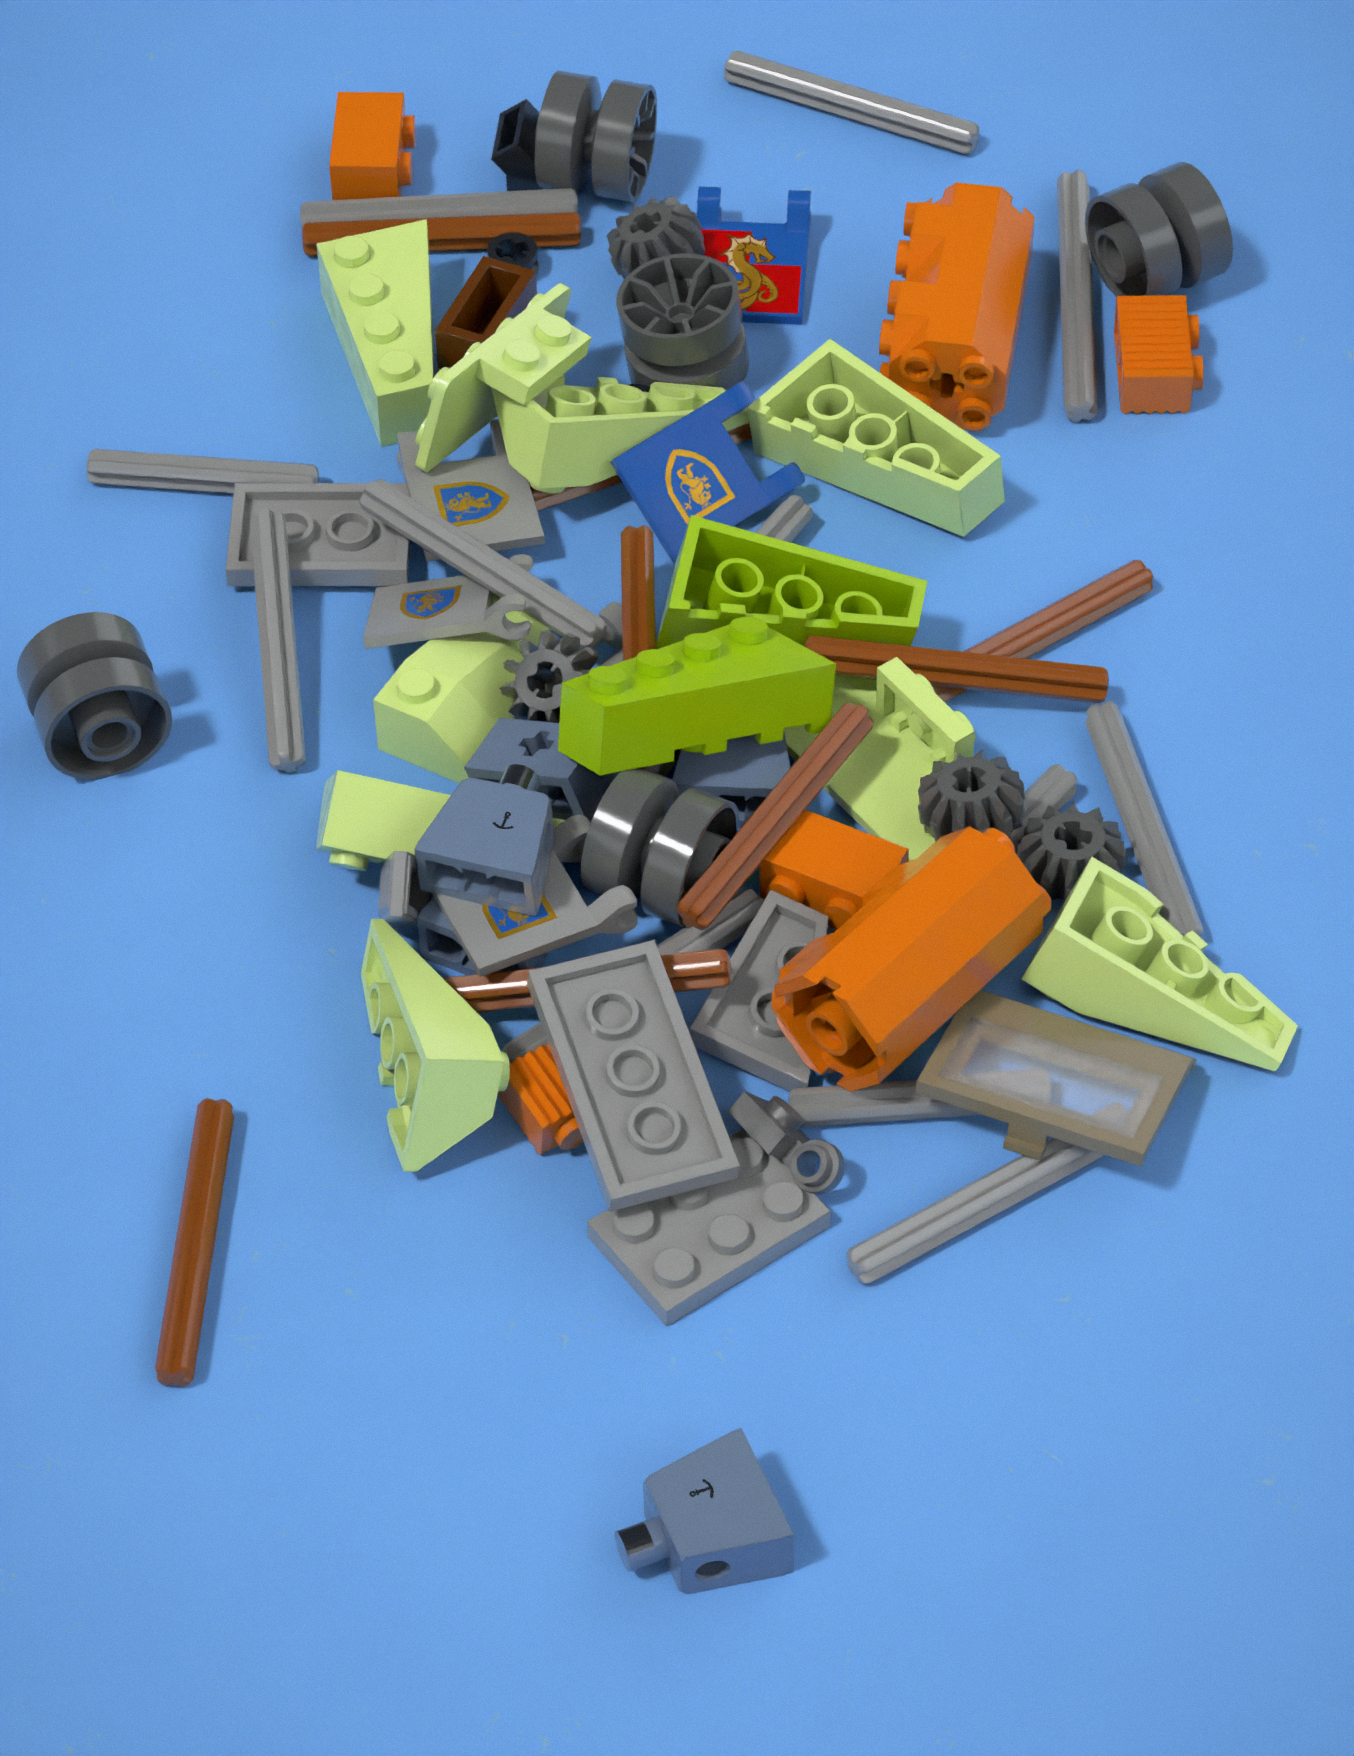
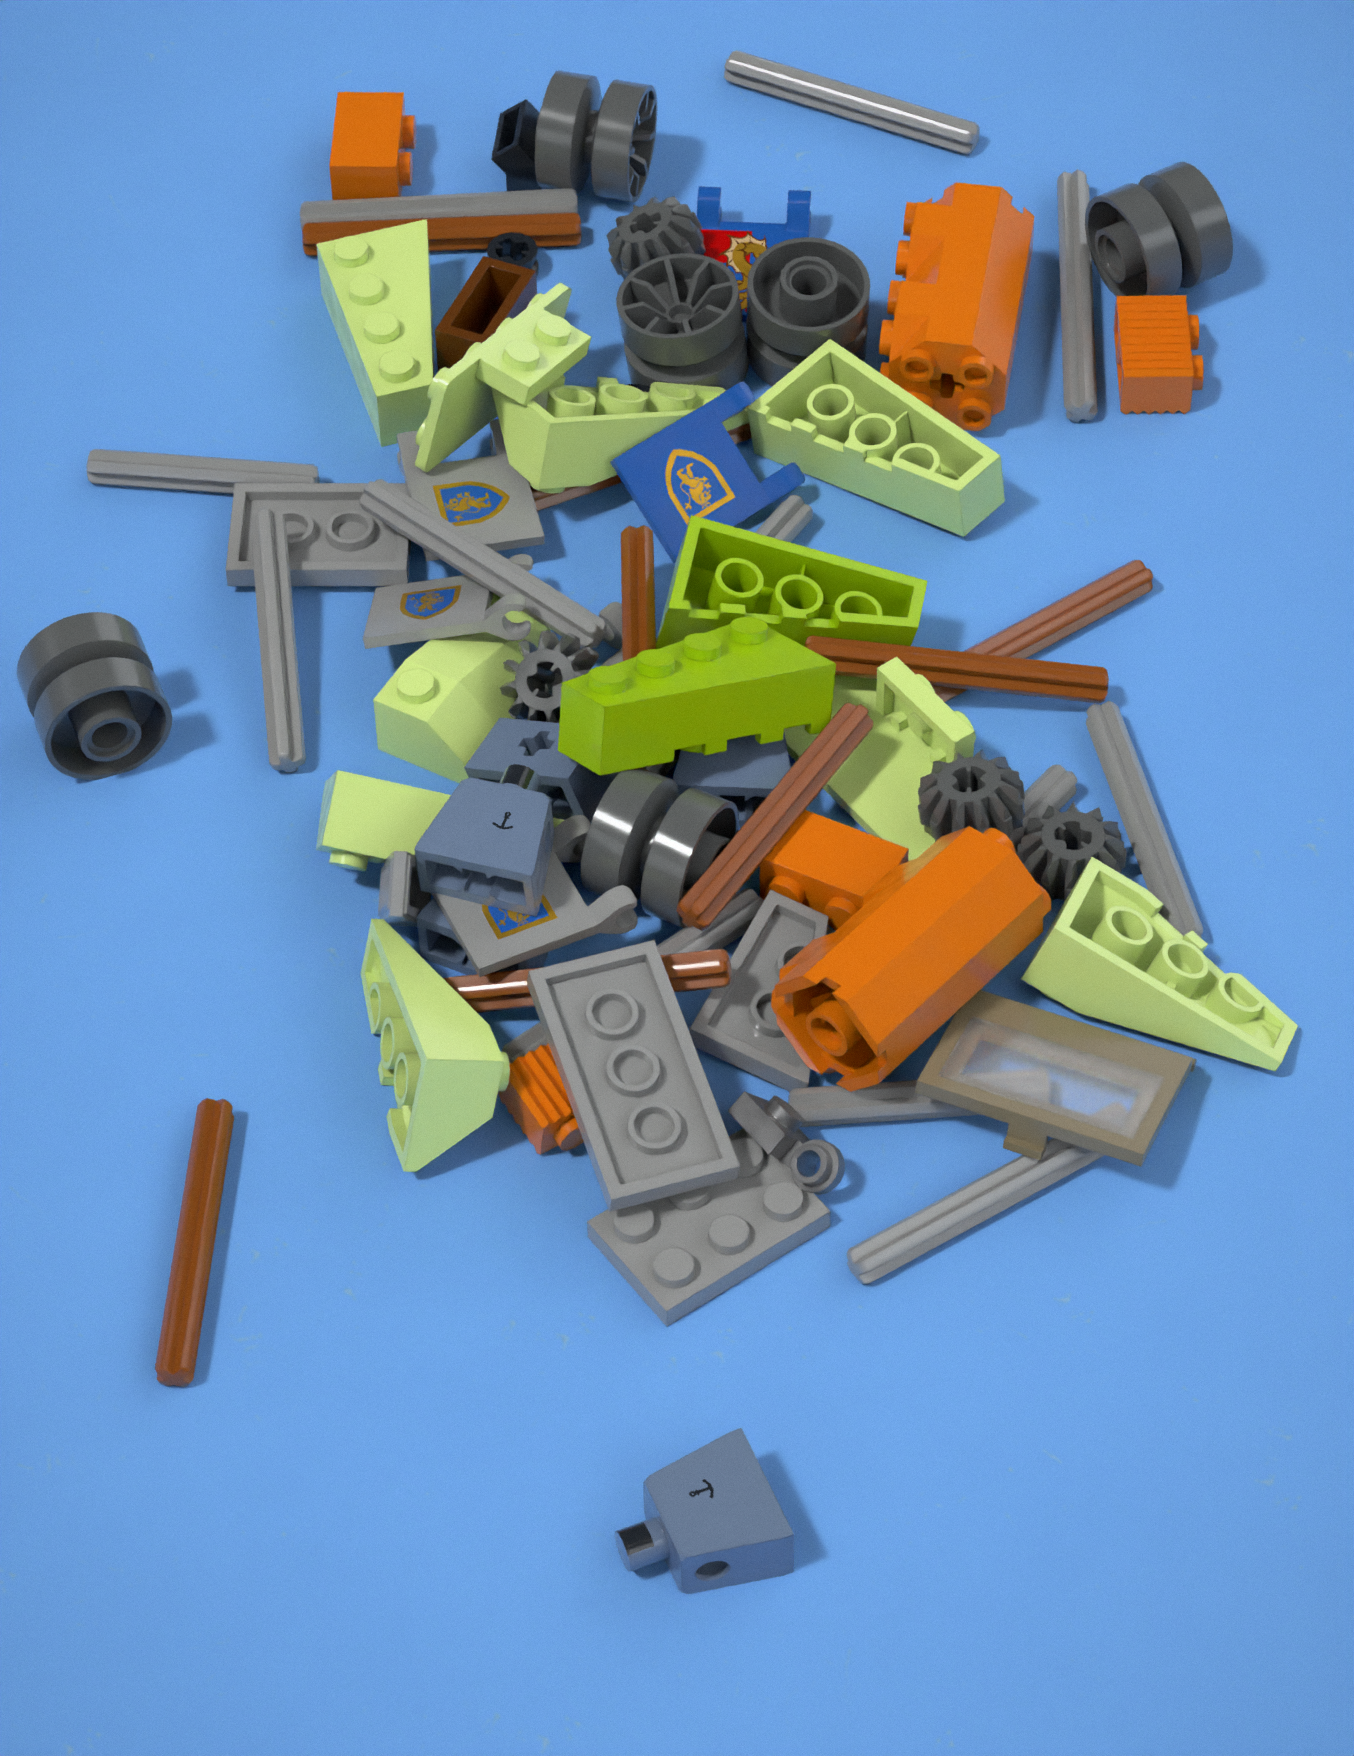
(802, 298): none -> dark grey wheel

